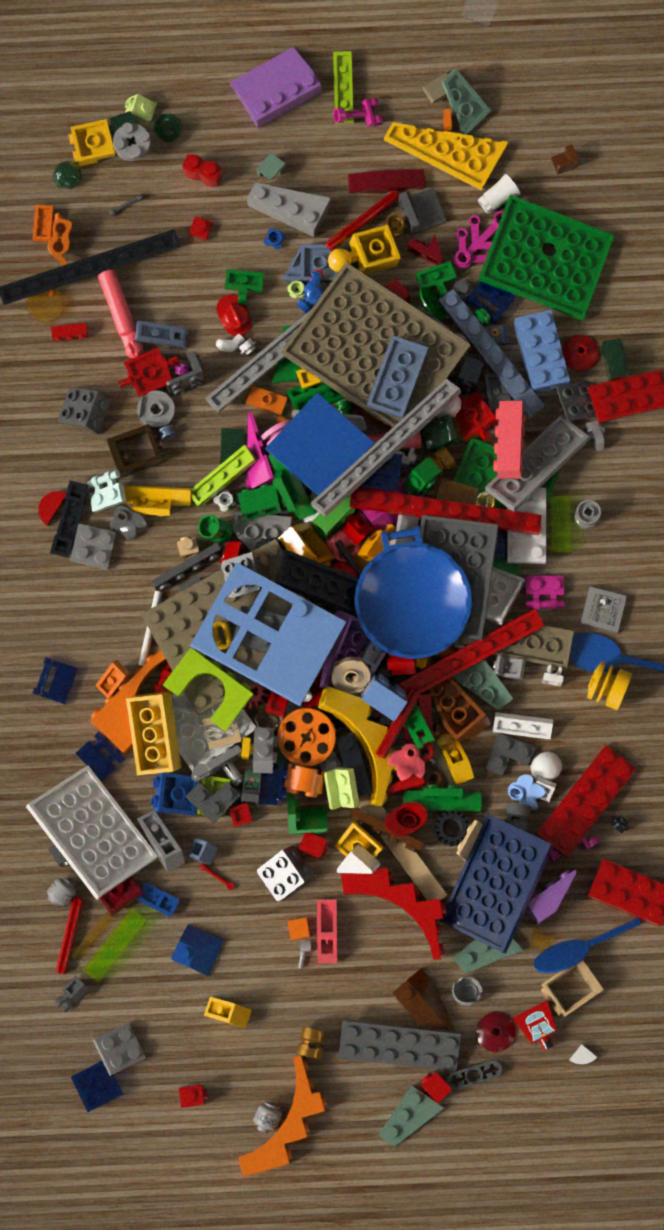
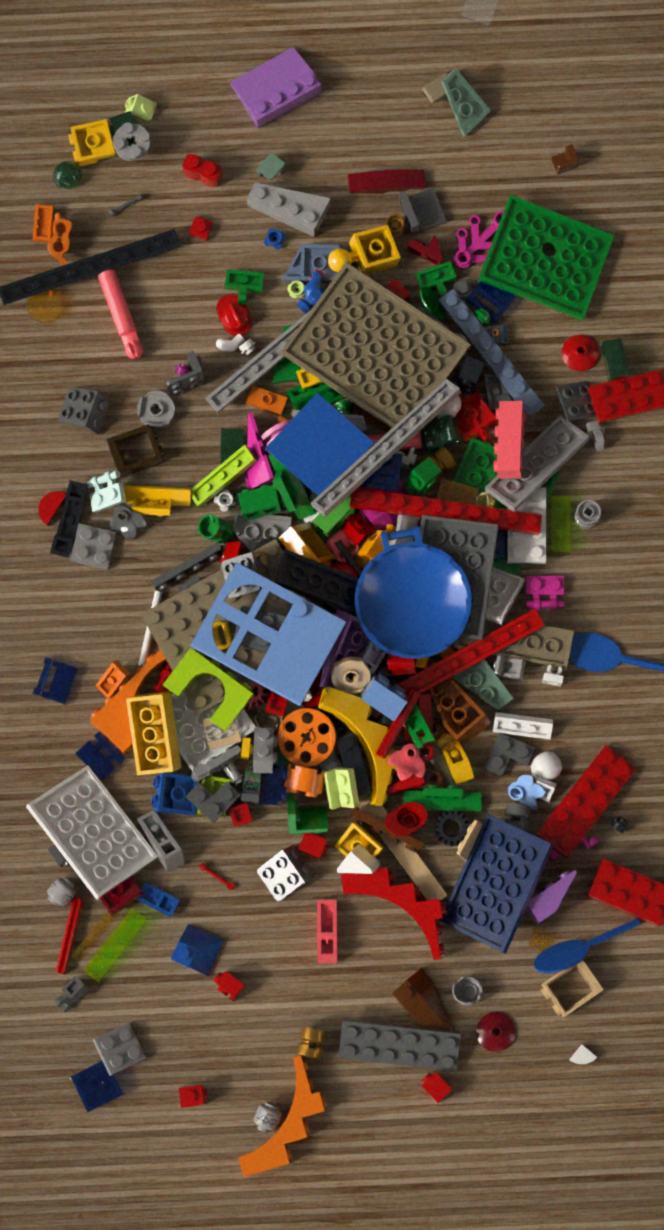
(69, 332): red piece -> none
(148, 372): red plate -> none
(161, 334): sand blue plate -> none
(166, 432): sand blue bush -> none
(168, 127): clear green hair -> none
(187, 547): tan brick -> none
(202, 851): sand blue plate -> none
(227, 1012): yellow slope -> none
(228, 985): none -> red brick
(298, 929): orange tile -> none
(305, 946): light grey hand -> none
(340, 114): dark pink bar -> none
(343, 82): lime plate -> none
(362, 220): red axle -> none
(397, 377): sand blue plate -> none
(408, 1116): sand green wing -> none
(447, 123): orange tile -> none
(454, 153): yellow wing -> none
(479, 955): sand green wing -> none
(486, 1066): dark grey beam -> none
(498, 194): white plant -> none
(537, 1025): red torso -> none
(541, 351): medium blue brick -> none
(603, 610): light grey tile -> none
(609, 685): yellow wheel -> none

